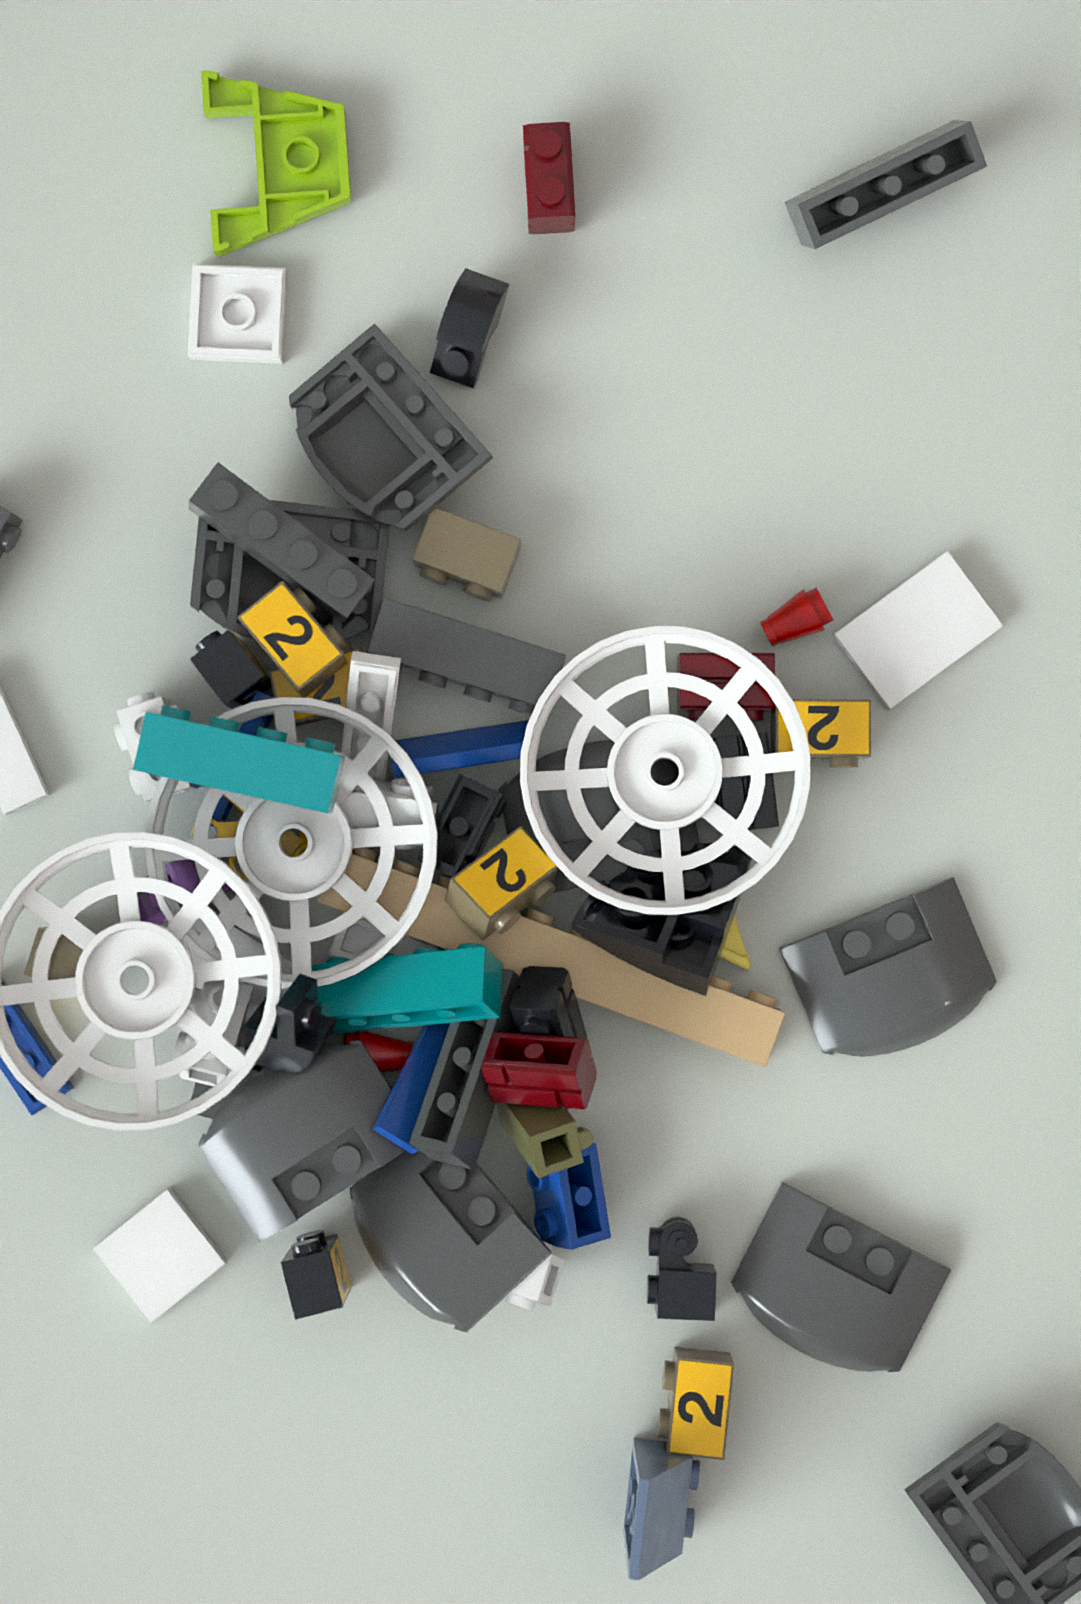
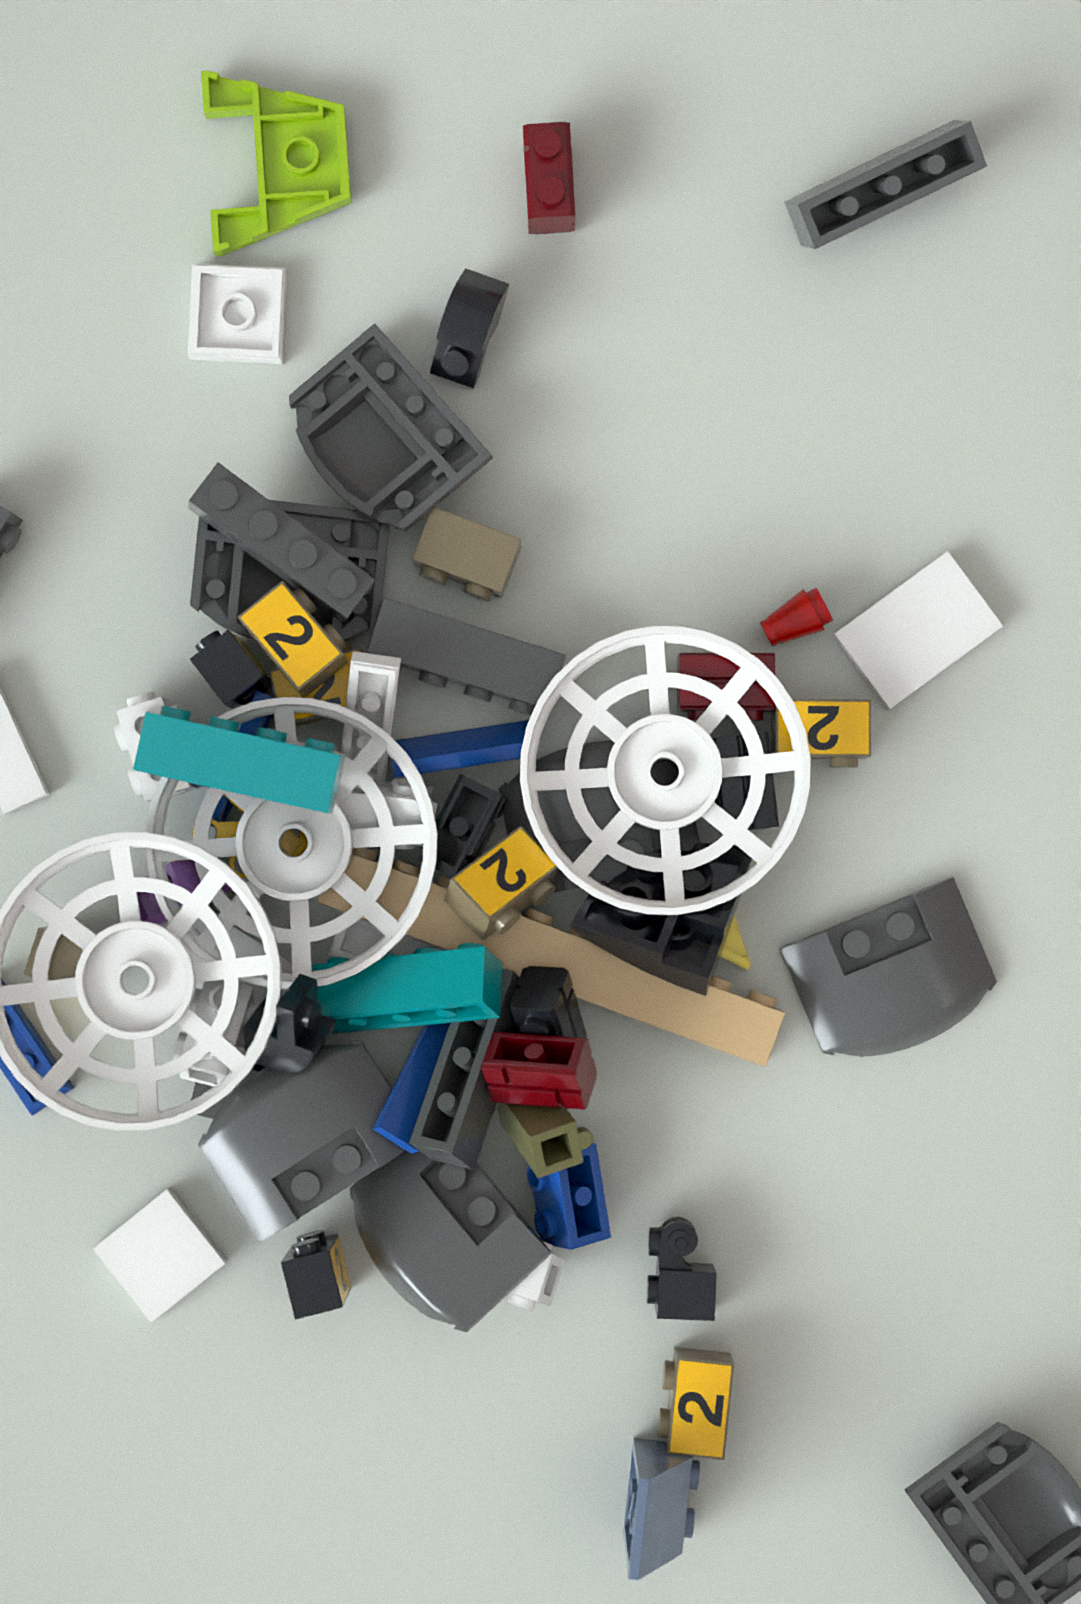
(386, 1051): red cone -> none
(836, 1285): dark grey slope -> none

